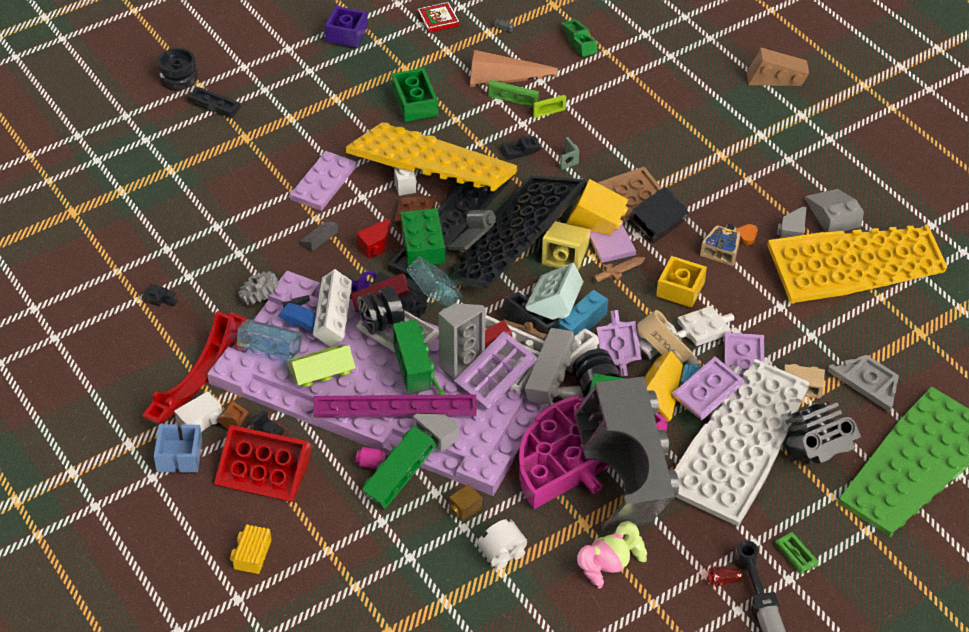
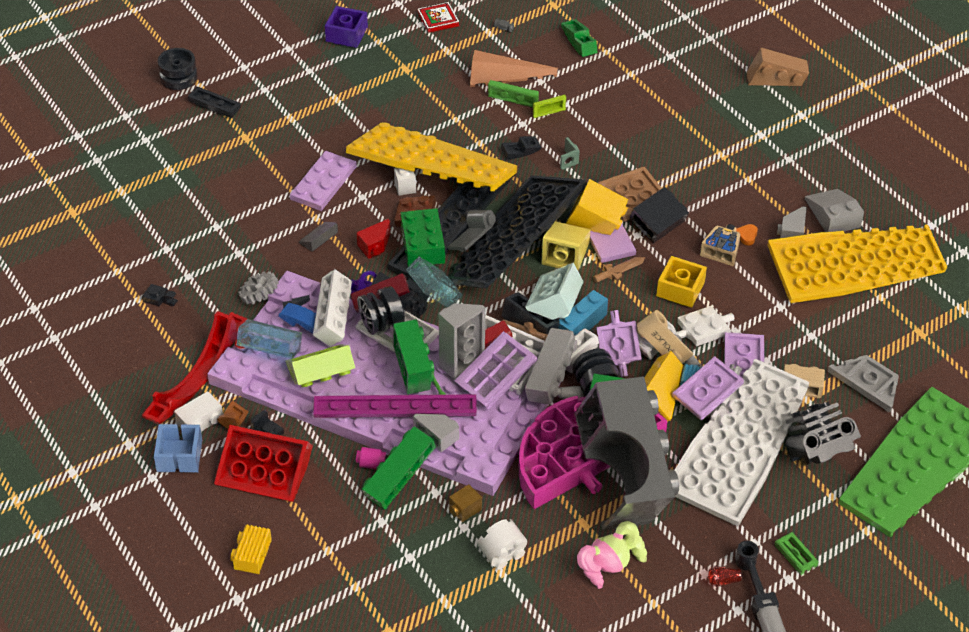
(414, 94): green brick -> none

